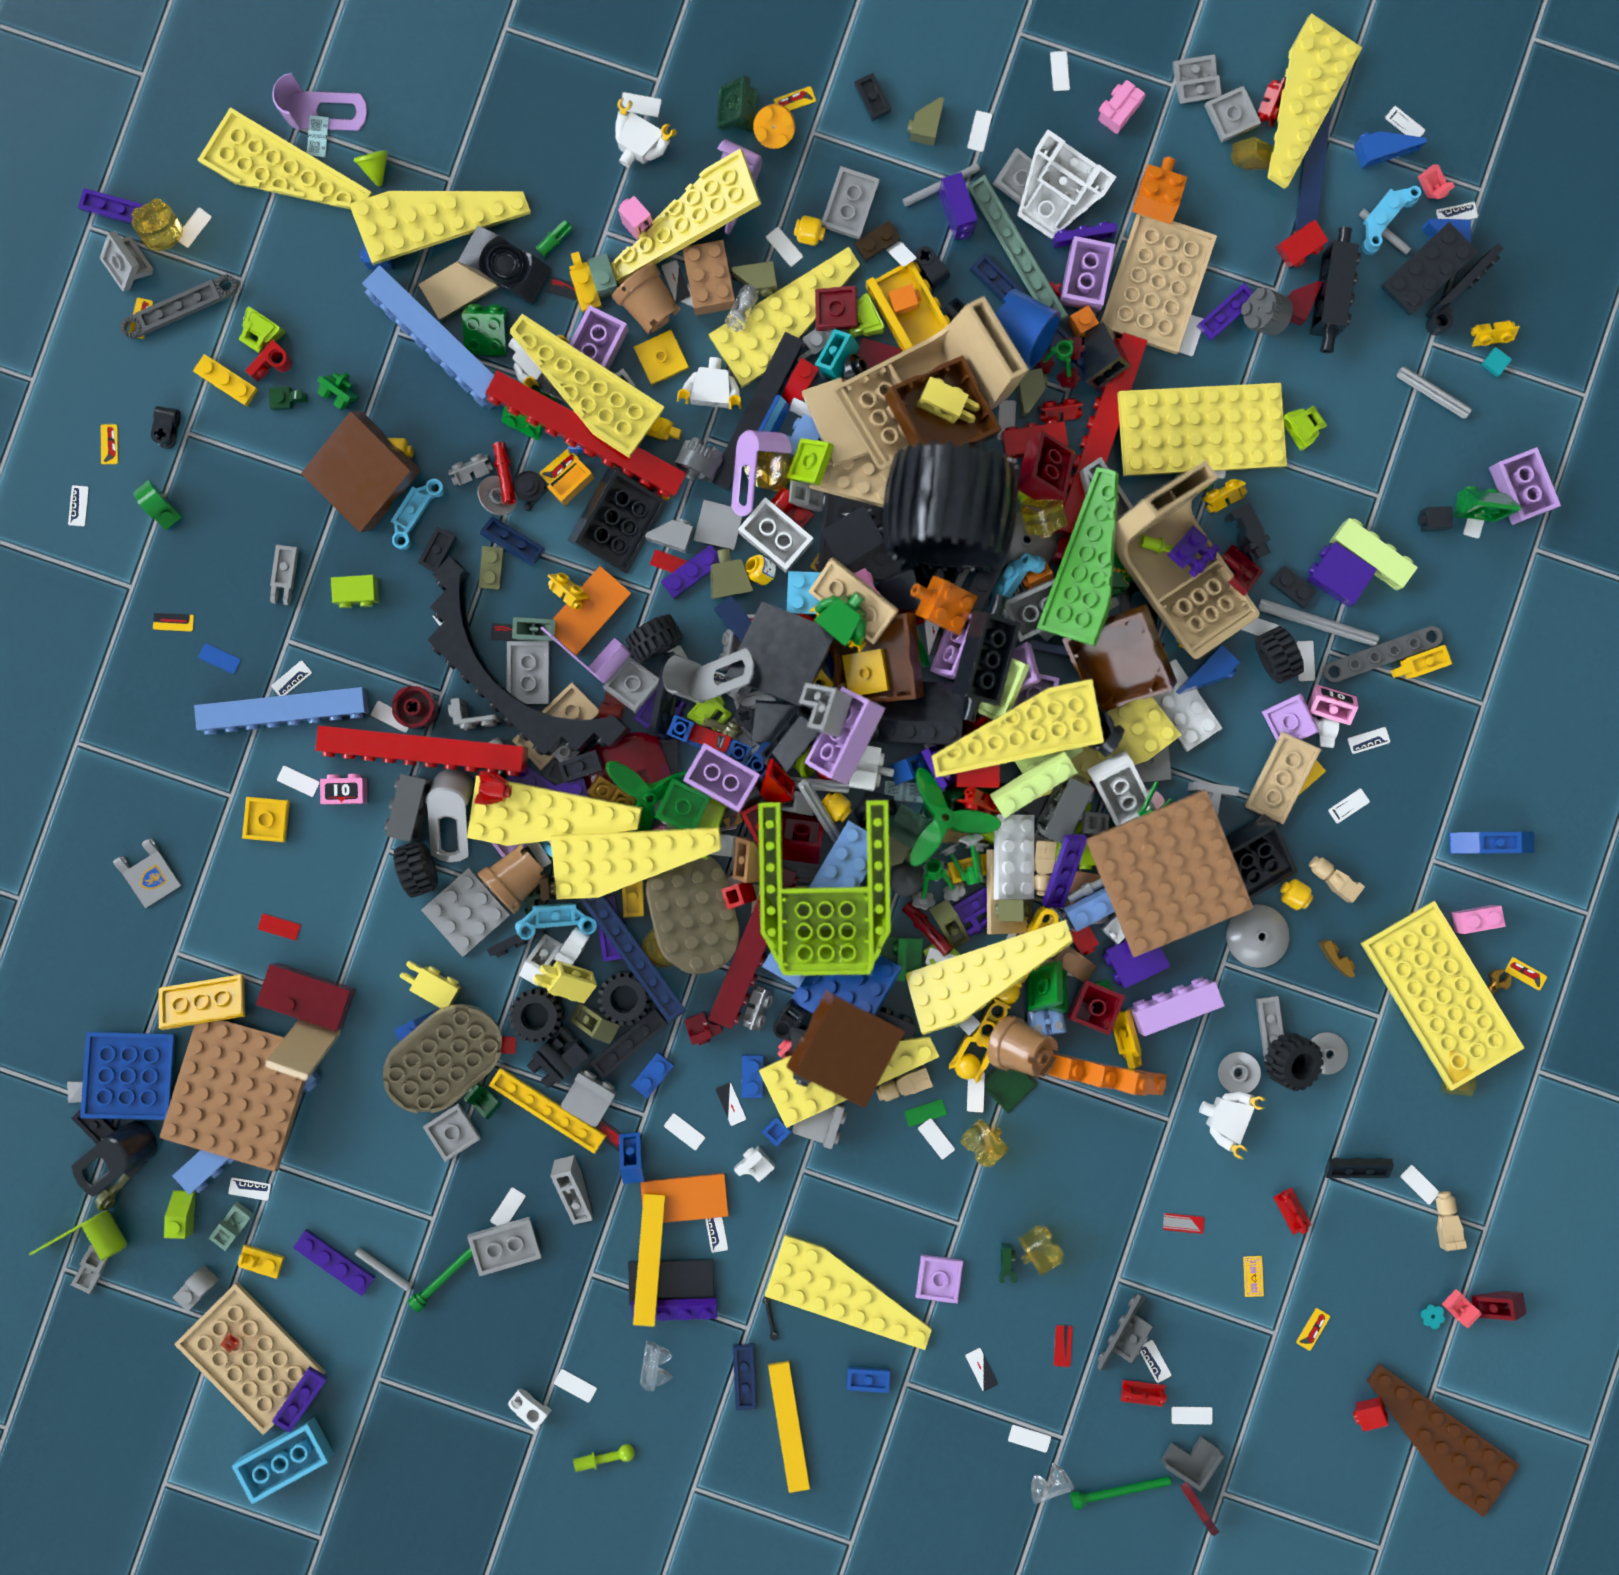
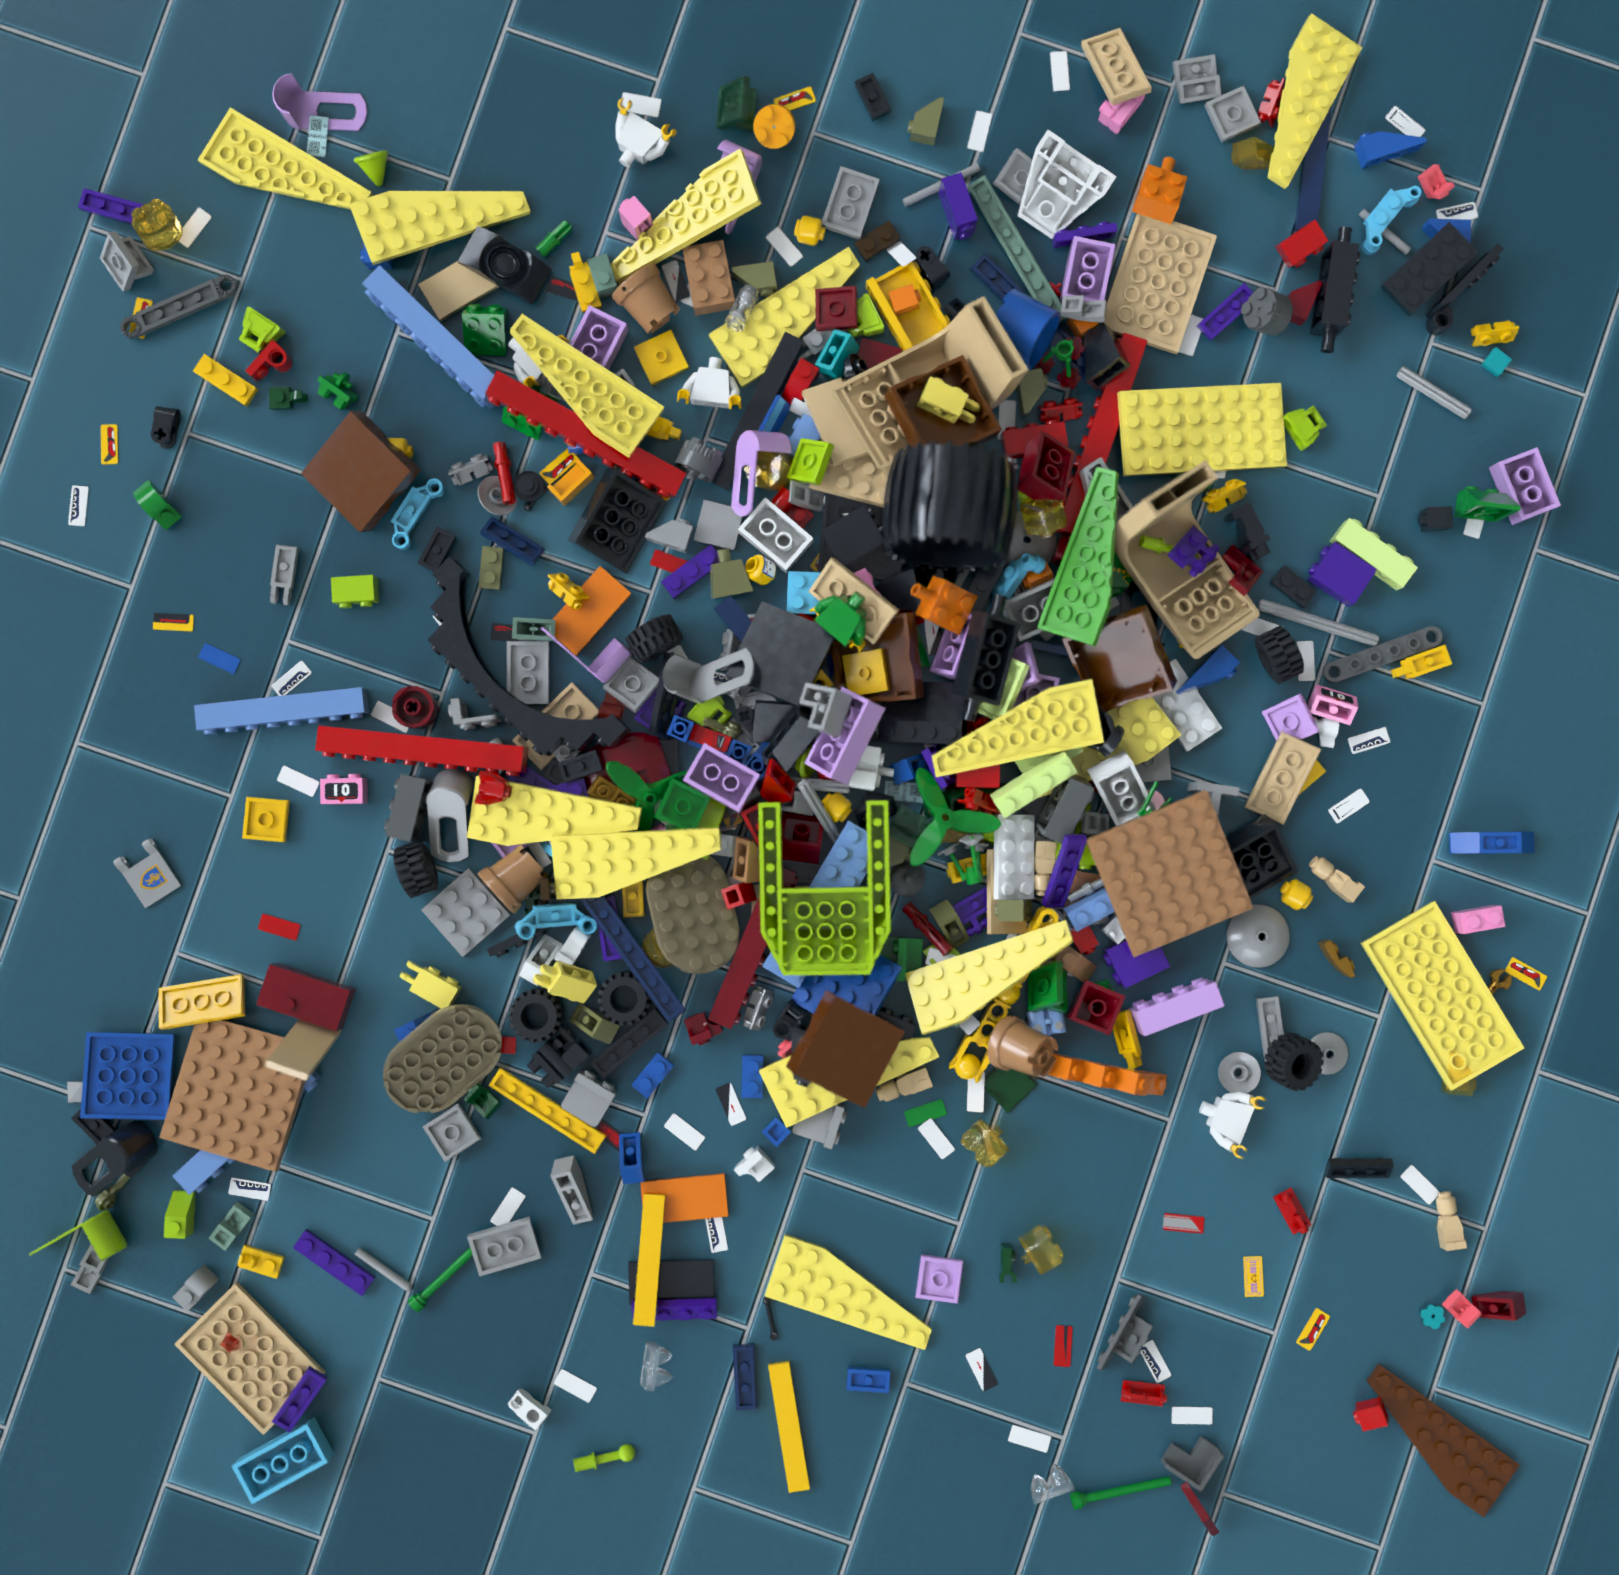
(934, 871): plant -> none
(1079, 309): none -> light grey slope
(1116, 66): none -> tan tile

